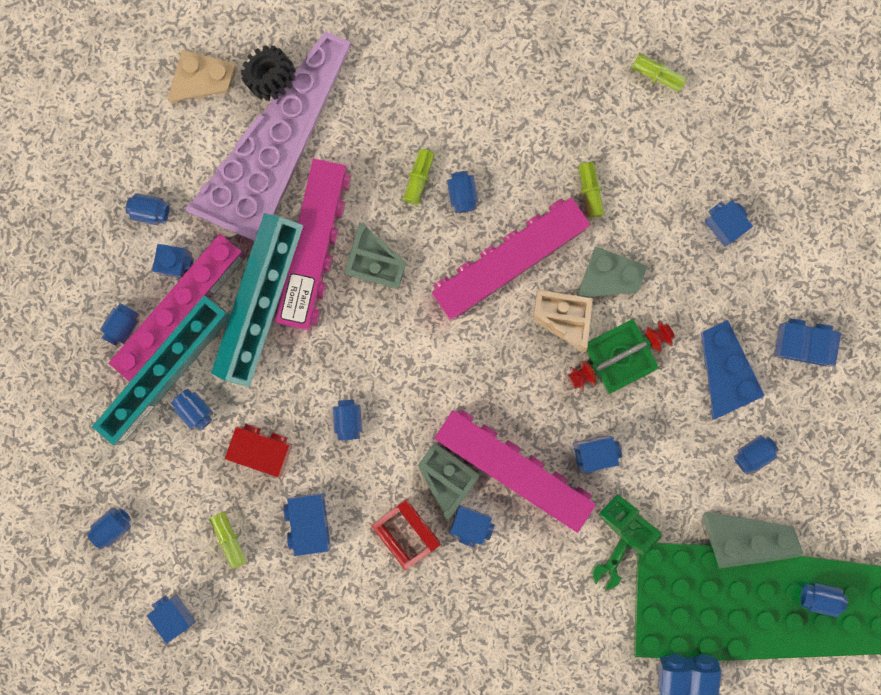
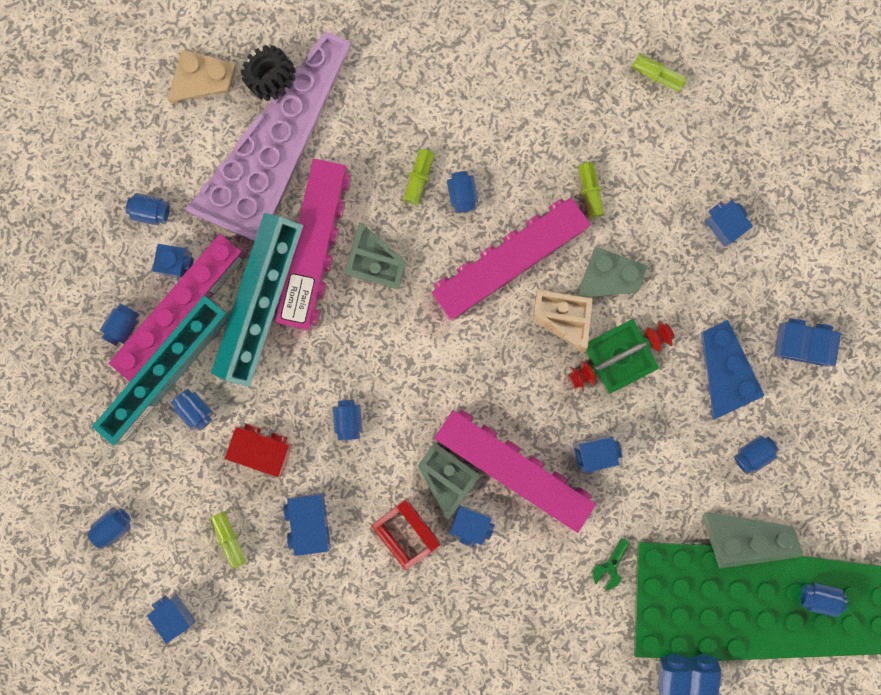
(629, 526): green slope -> none

